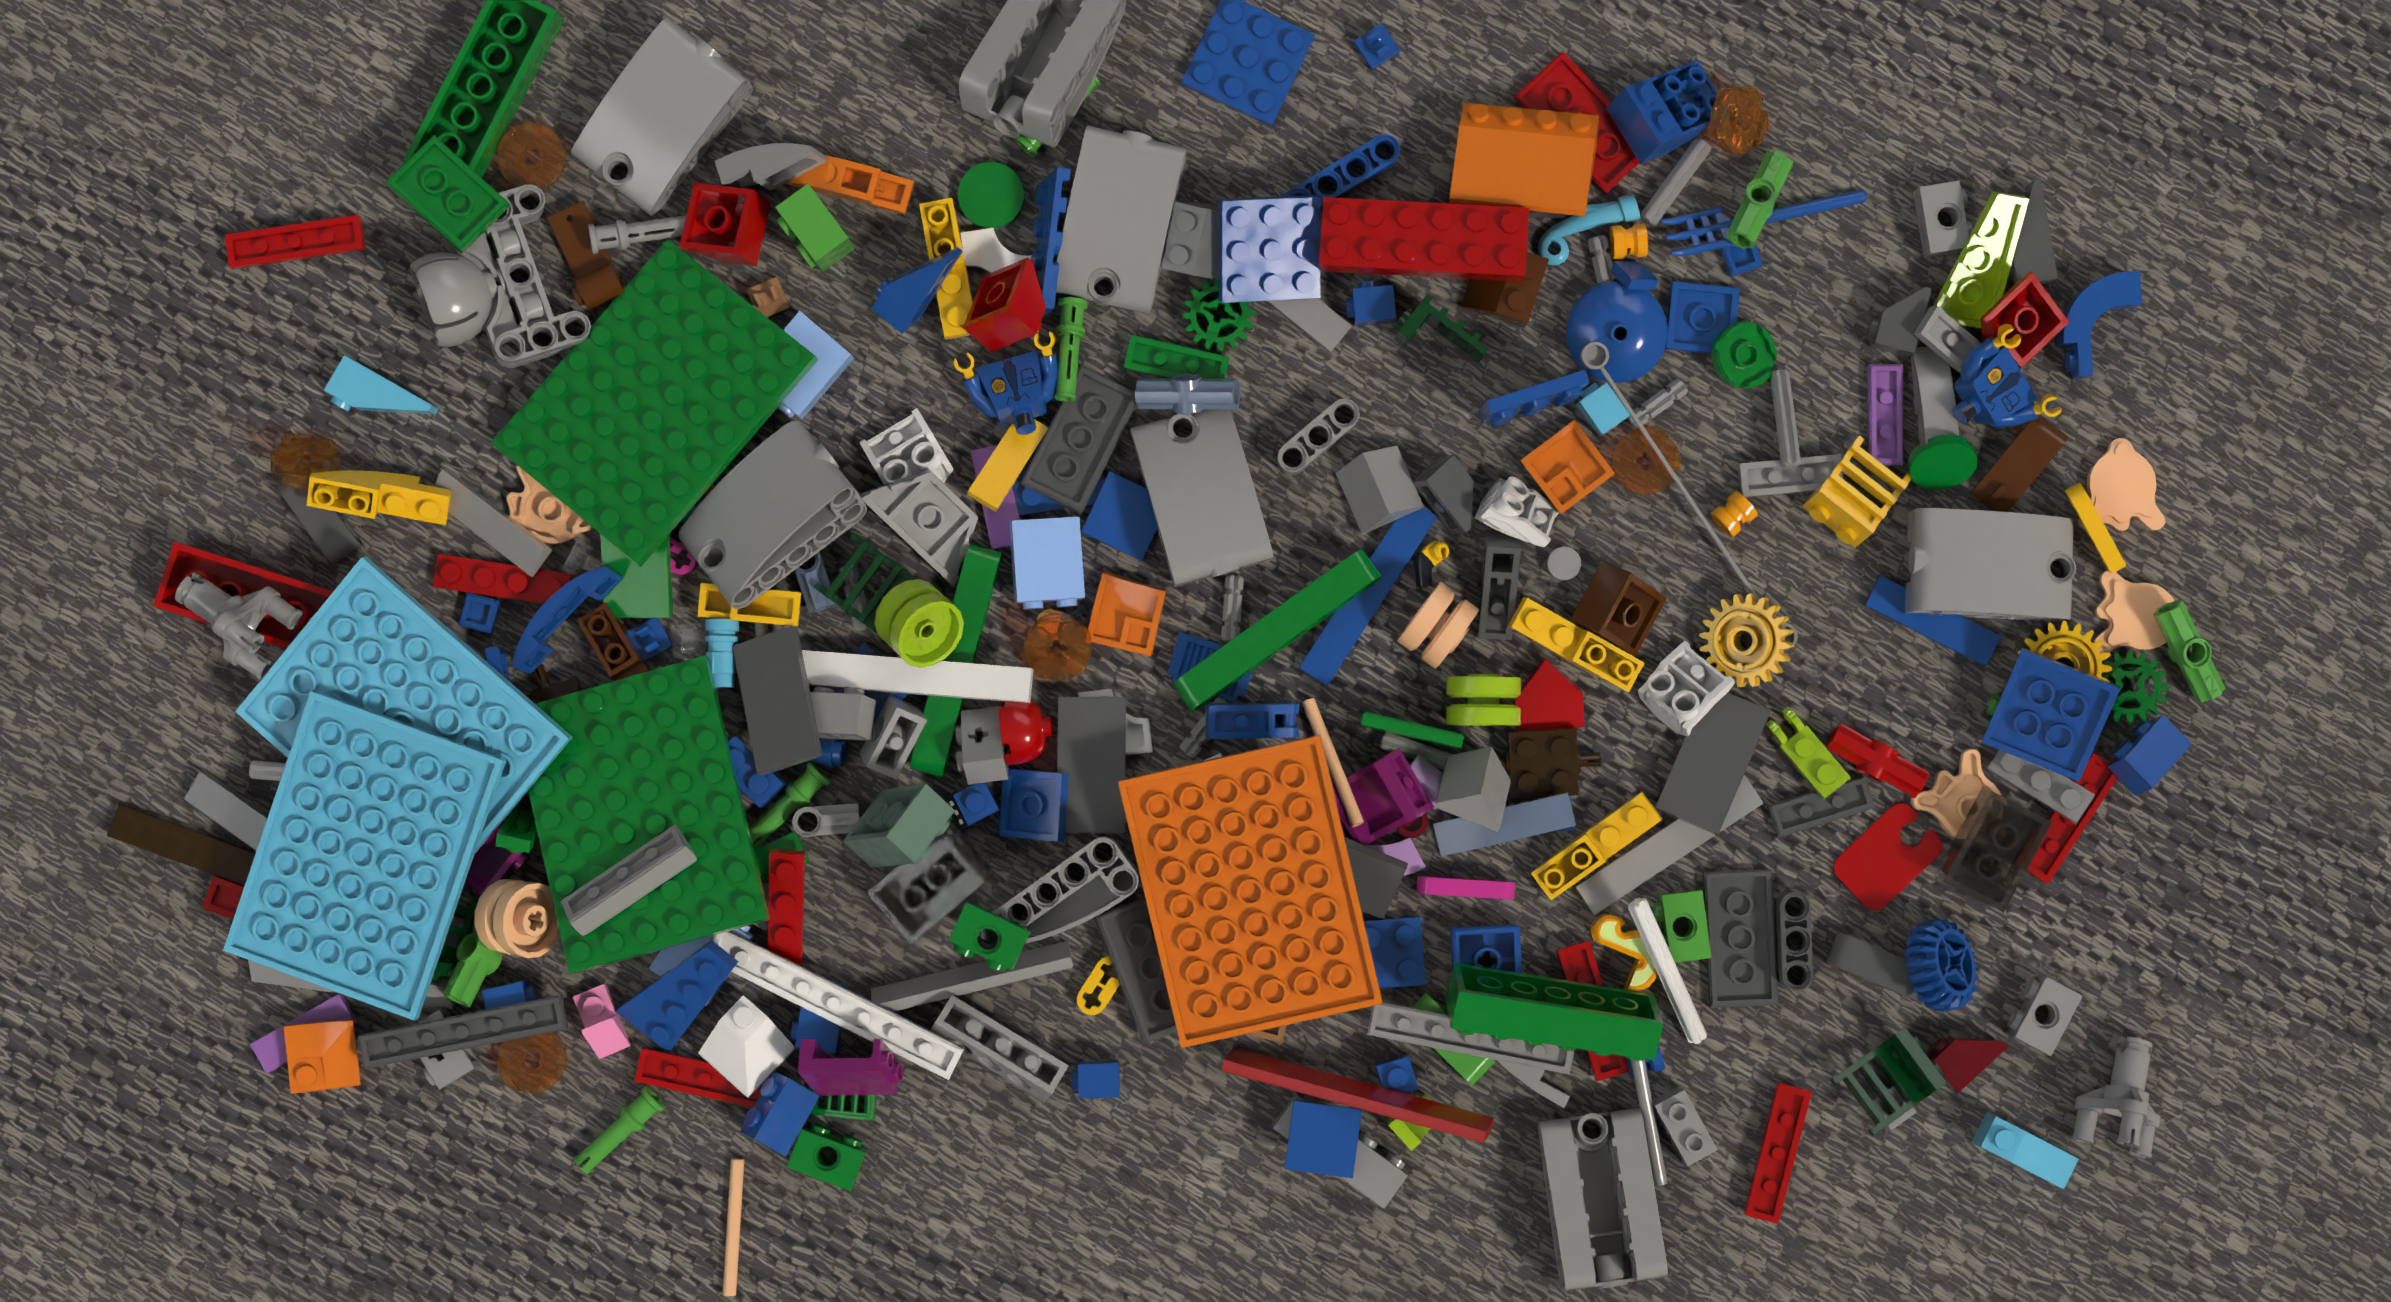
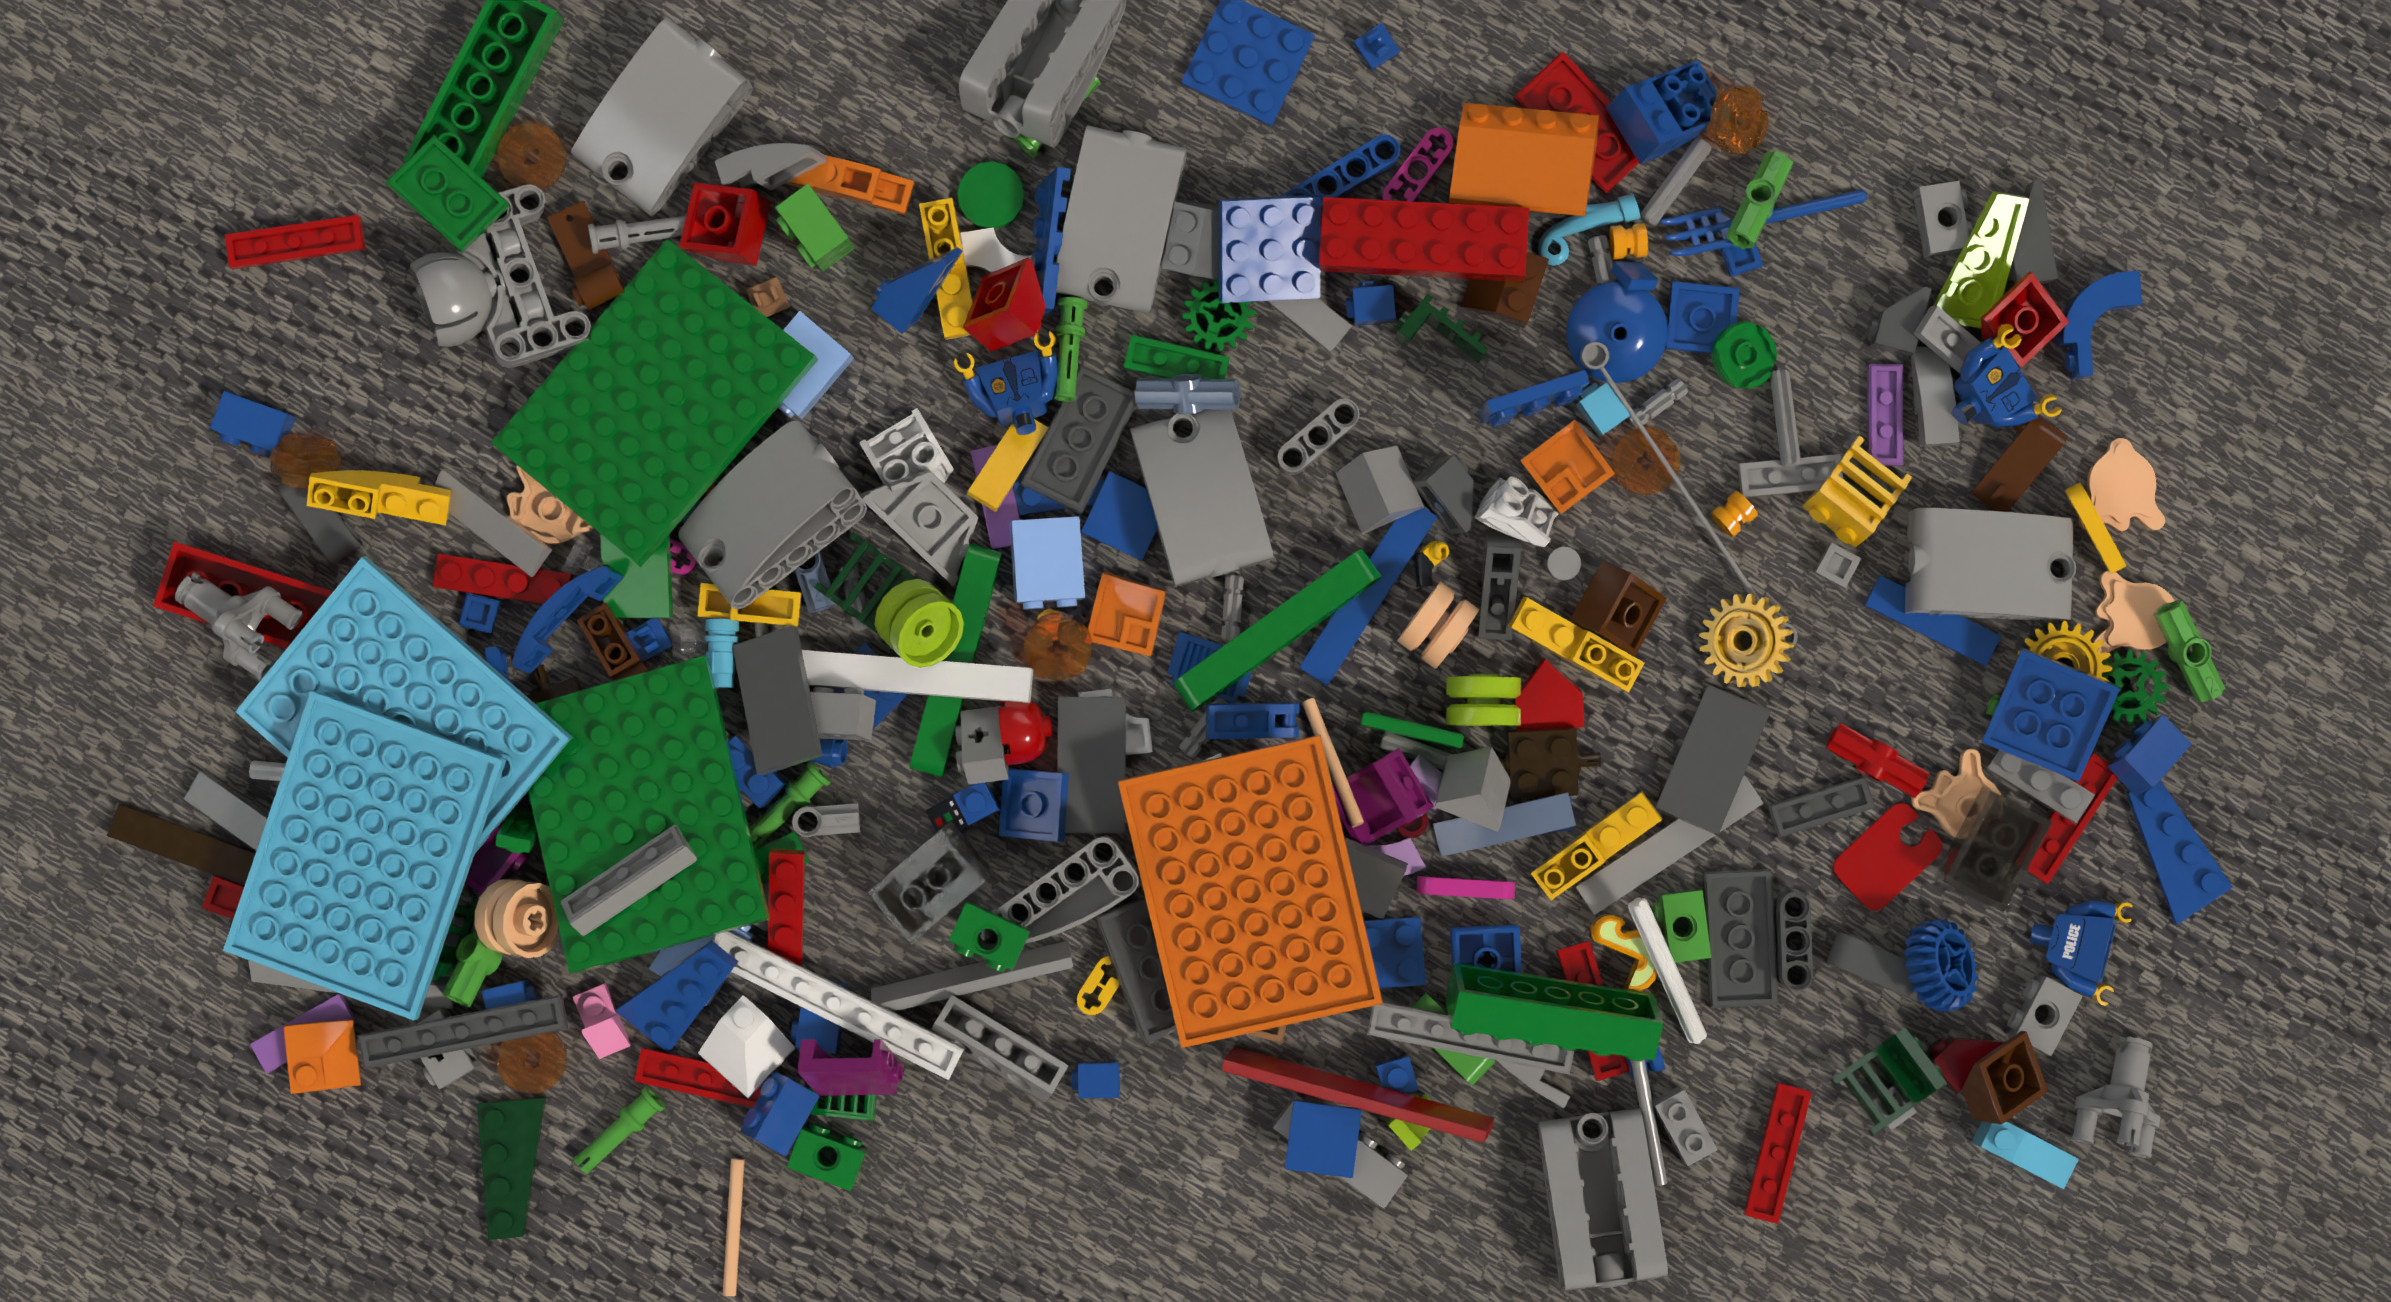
(250, 422): none -> blue brick
(368, 391): medium azure slope -> none
(508, 1154): none -> dark green wing
(893, 736): light grey brick -> none
(899, 826): sand green brick -> none
(1425, 145): none -> dark pink beam
(1683, 689): white slope -> none
(1809, 755): lime hinge -> none
(1837, 565): none -> light grey plate
(1942, 462): green tile -> none
(2004, 1081): none -> reddish brown slope
(2081, 945): none -> blue torso
(2181, 860): none -> blue wing

